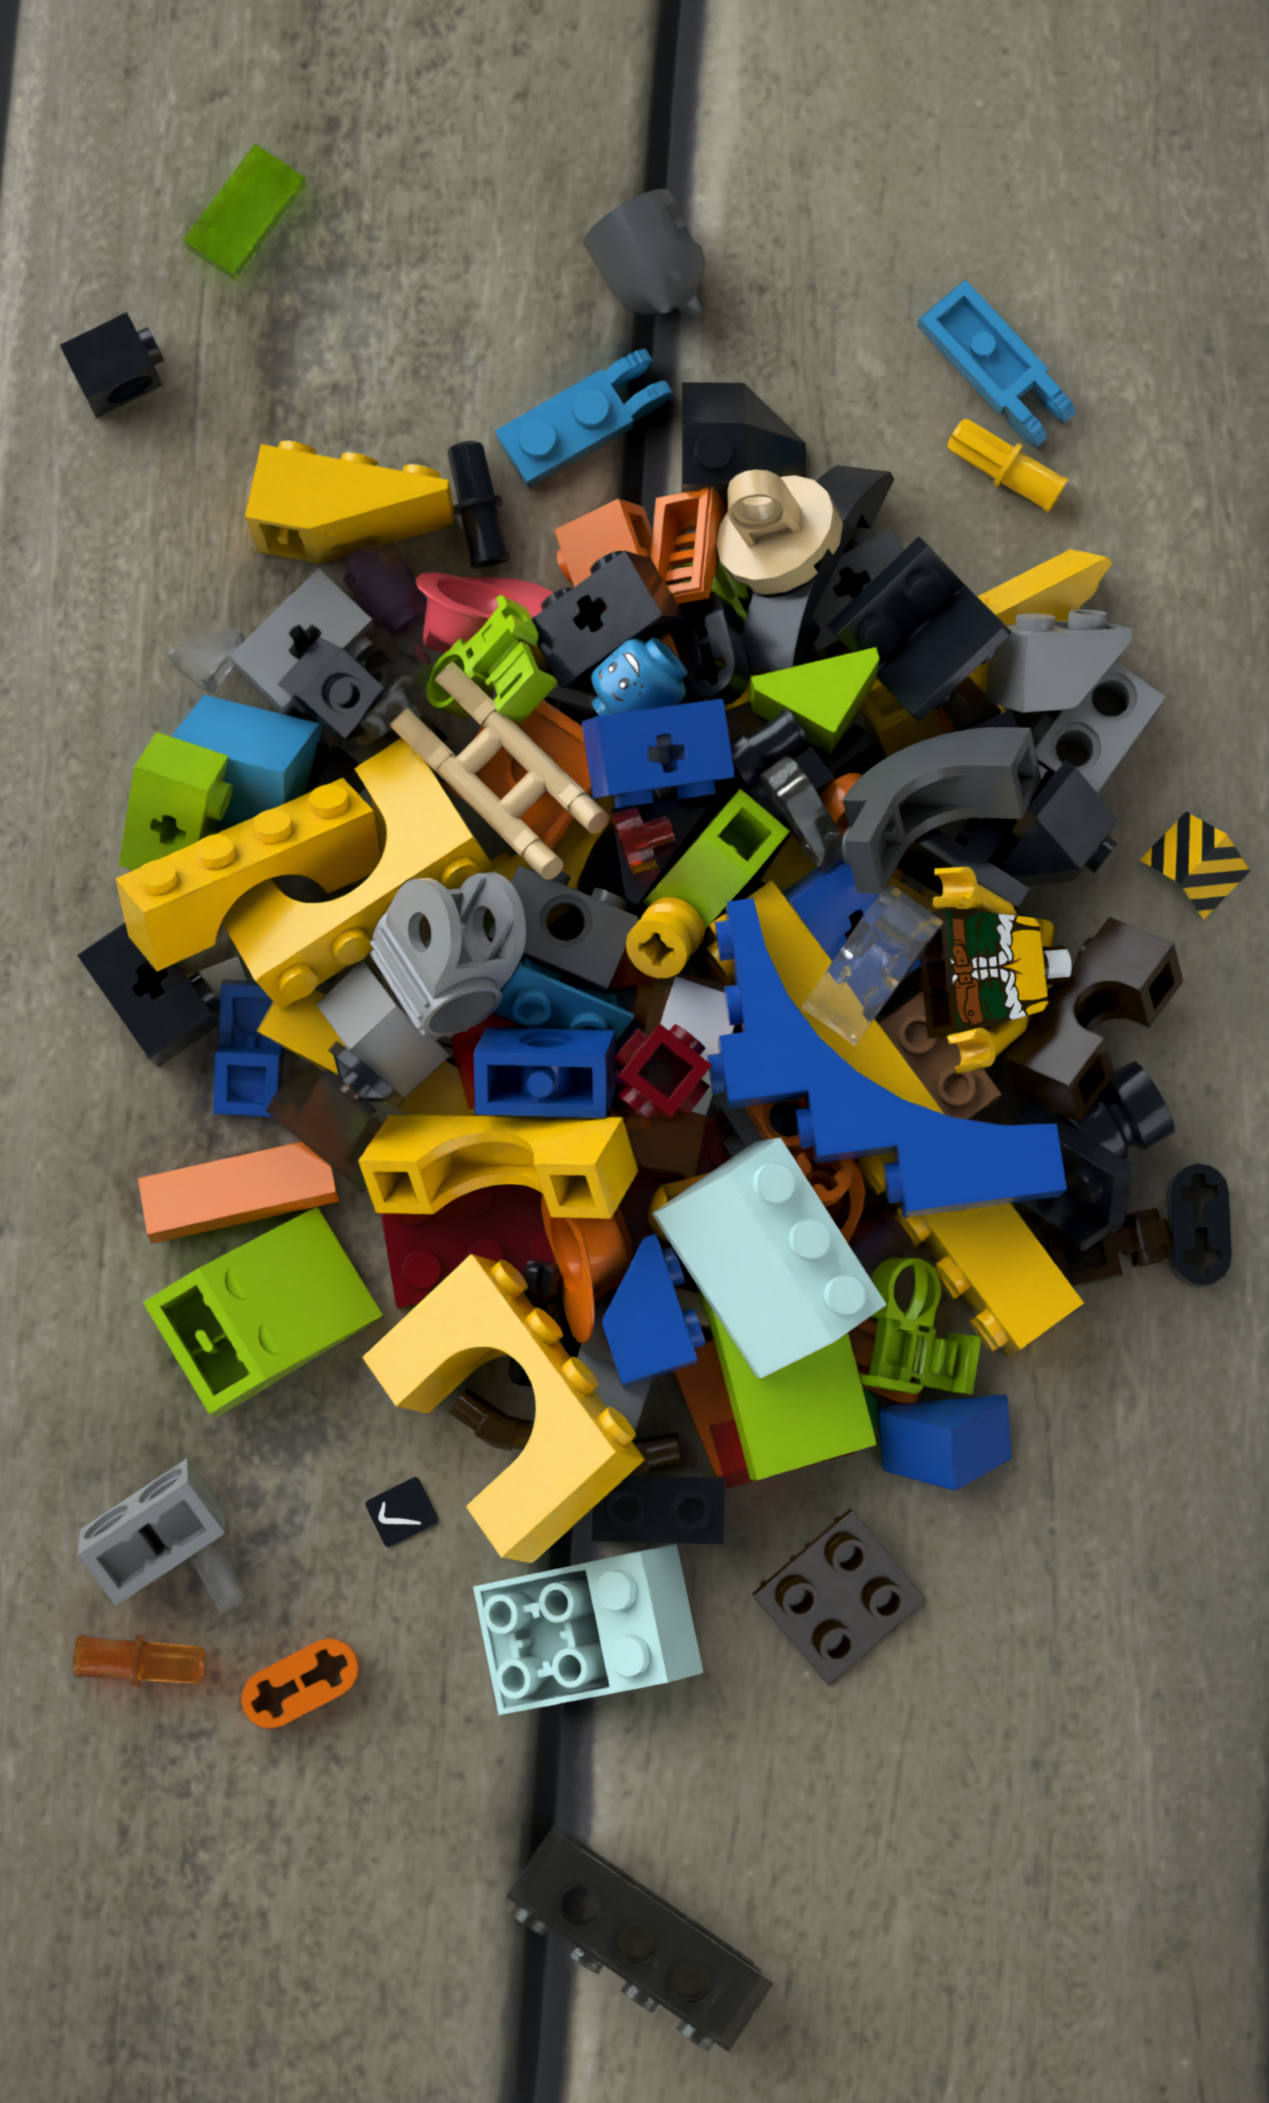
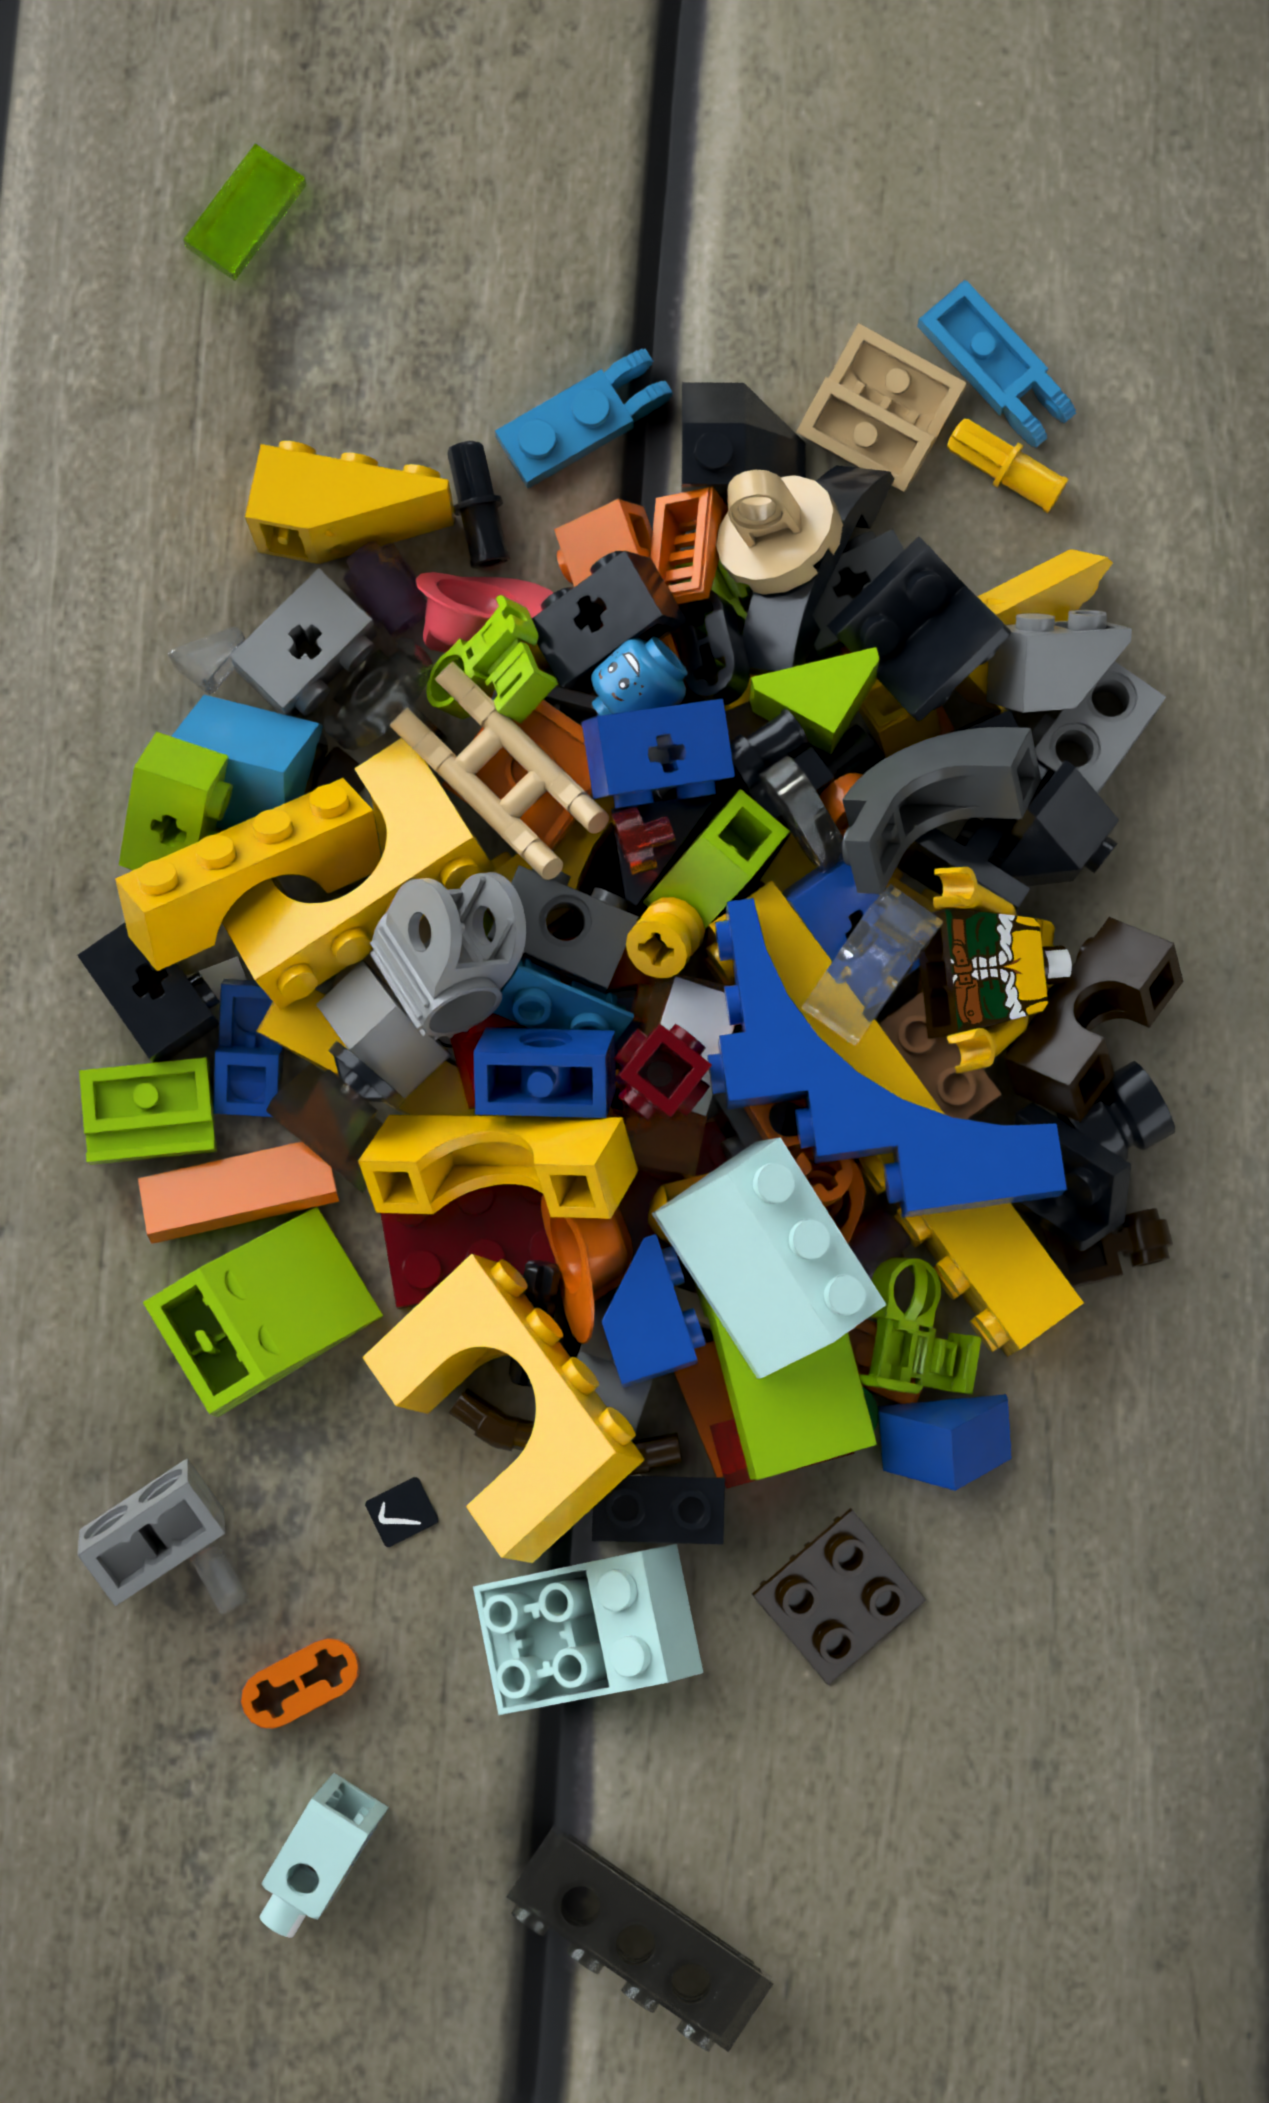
(114, 363): black brick -> none
(139, 1660): clear orange axle -> none
(148, 1111): none -> lime plate
(327, 1839): none -> light aqua torso
(332, 687): black brick -> none
(649, 255): dark grey piece -> none
(882, 407): none -> tan slope
(1198, 860): sticker -> none
(1214, 1225): black beam -> none

